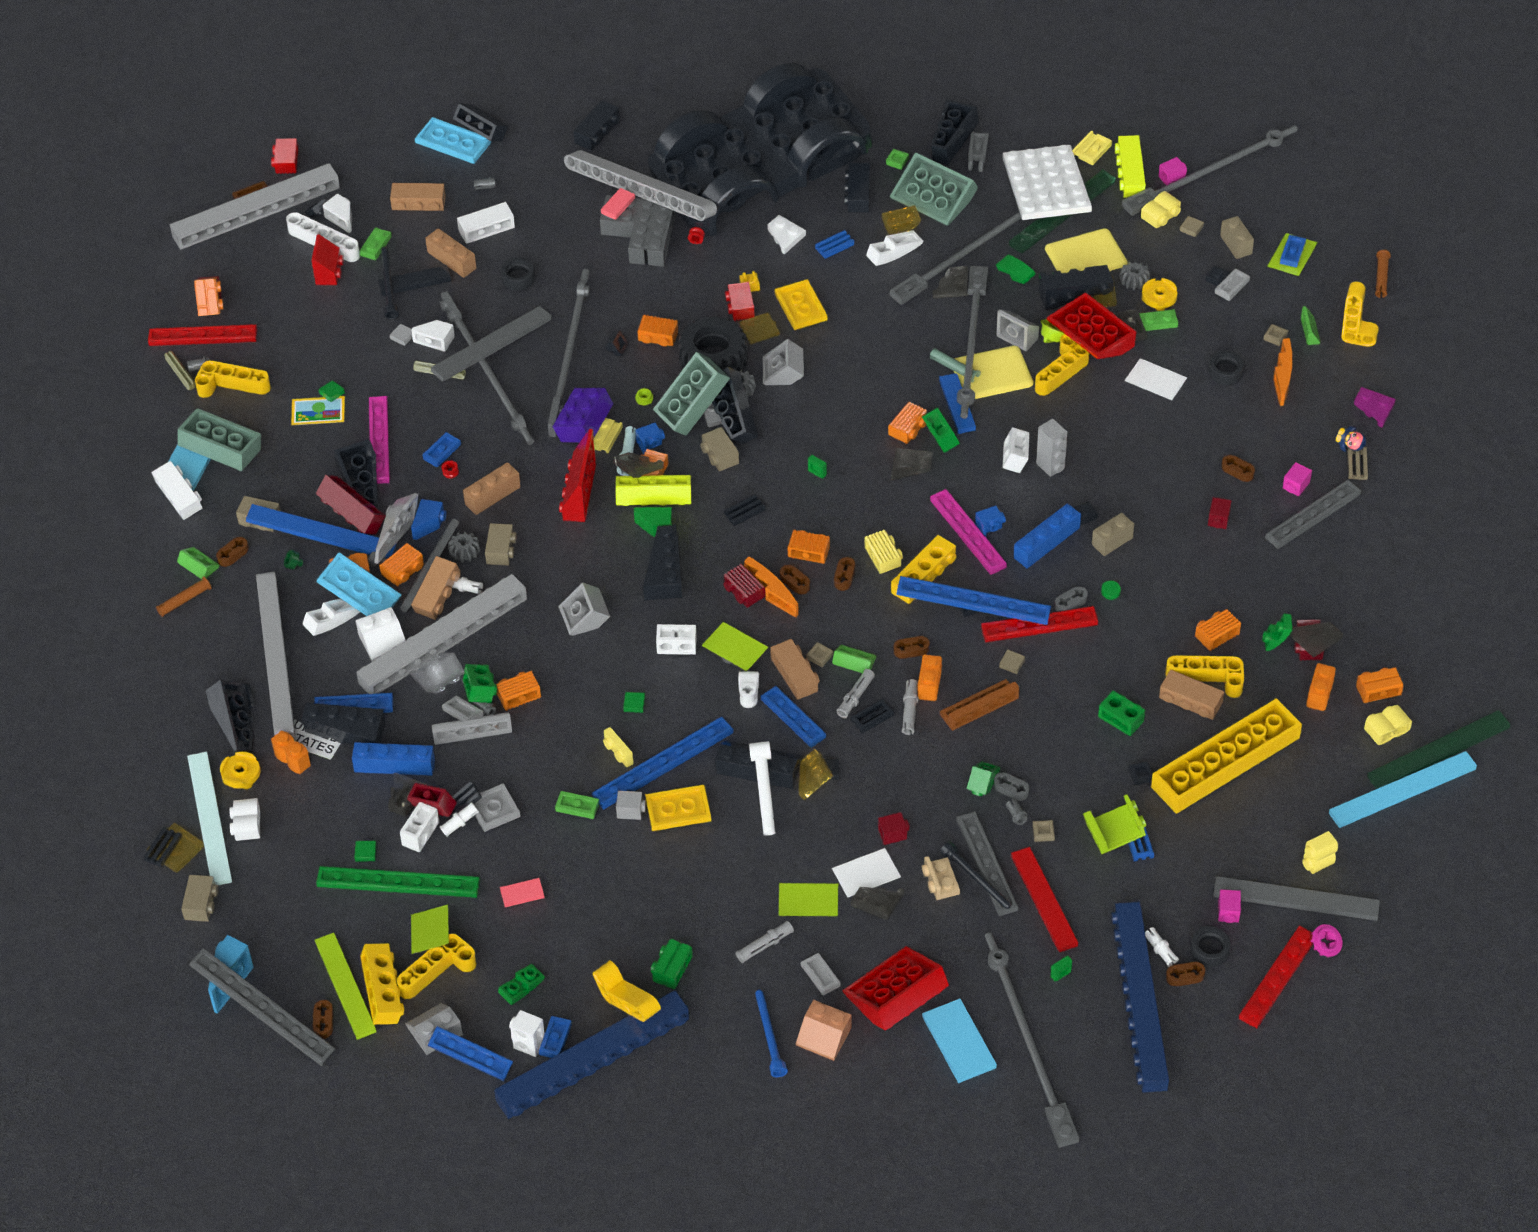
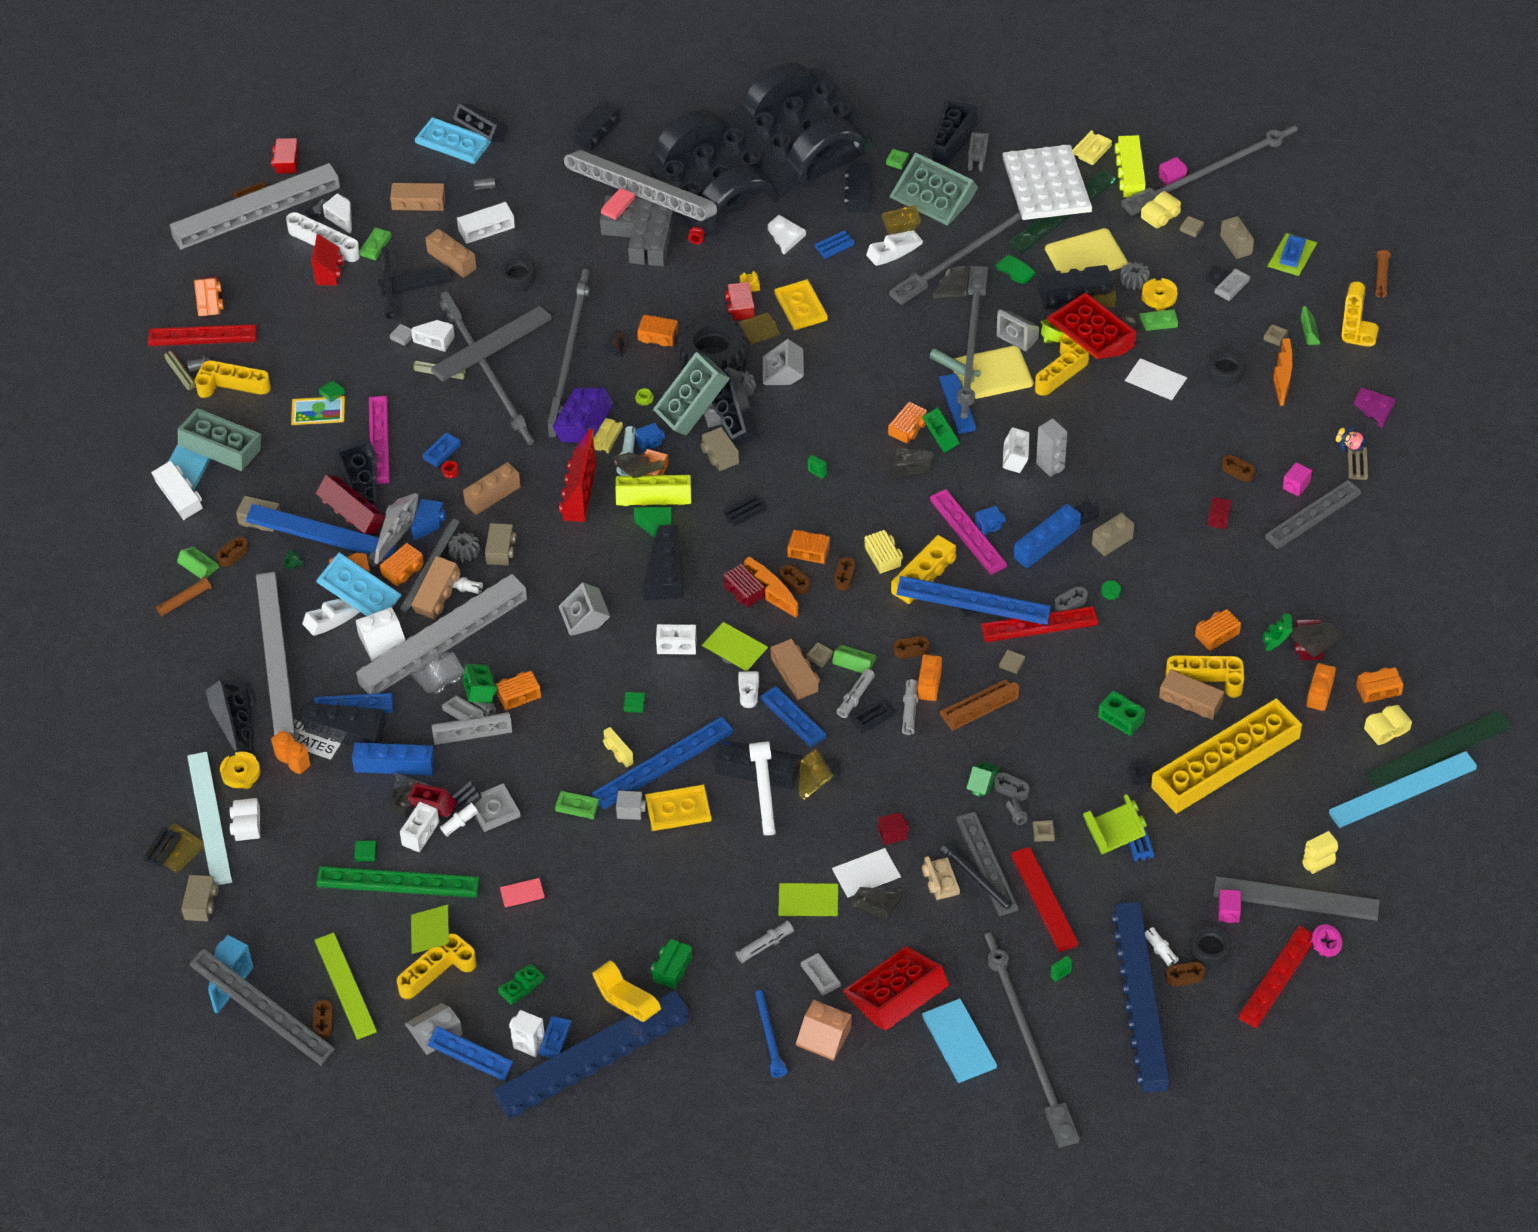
(381, 984): yellow brick -> none

